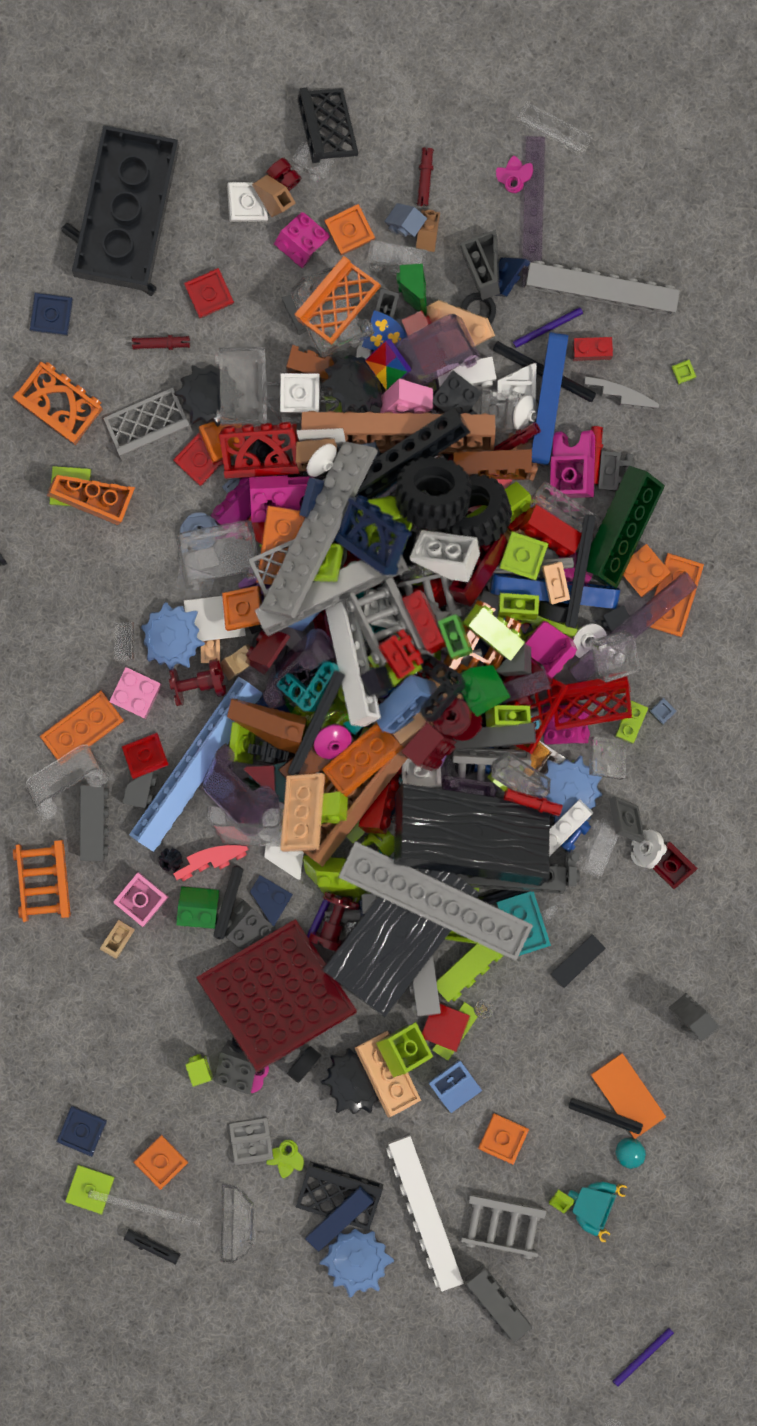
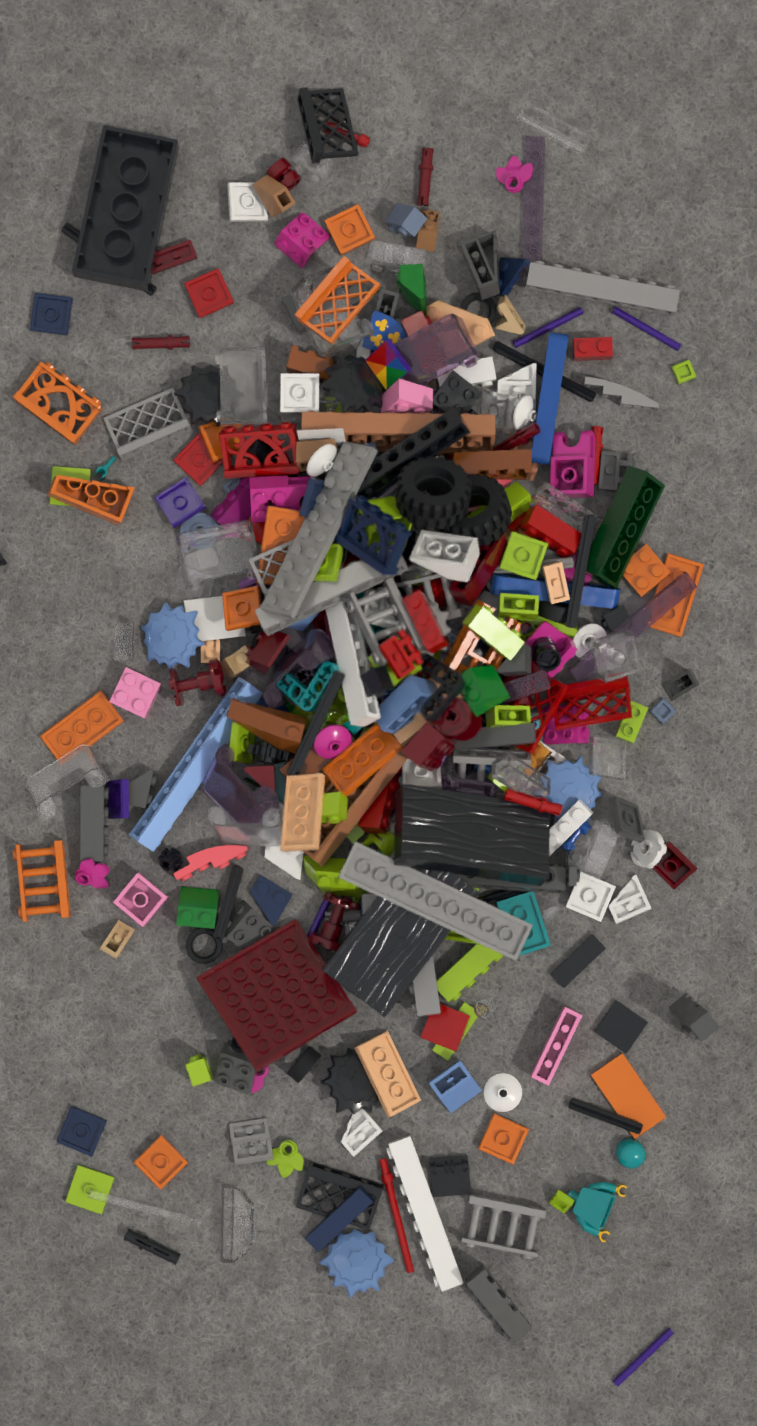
(92, 874): none -> dark pink plate
(103, 470): none -> teal hand
(118, 799): none -> dark purple tile
(145, 755): red tile -> none
(174, 256): none -> dark red plate
(180, 502): none -> dark purple tile
(190, 951): none -> black tyre
(360, 1132): none -> white wing
(362, 140): none -> red bar
(387, 1178): none -> red bar
(404, 1049): lime brick -> none
(450, 1176): none -> black hinge
(455, 637): bright green brick -> none
(502, 1082): none -> white dish
(511, 321): none -> tan slope
(546, 653): none -> black wheel
(556, 1045): none -> bright pink brick
(590, 896): none -> white plate
(621, 1026): none -> black tile
(629, 902): none -> white wing
(646, 328): none -> dark purple bar
(680, 684): none -> dark grey slope

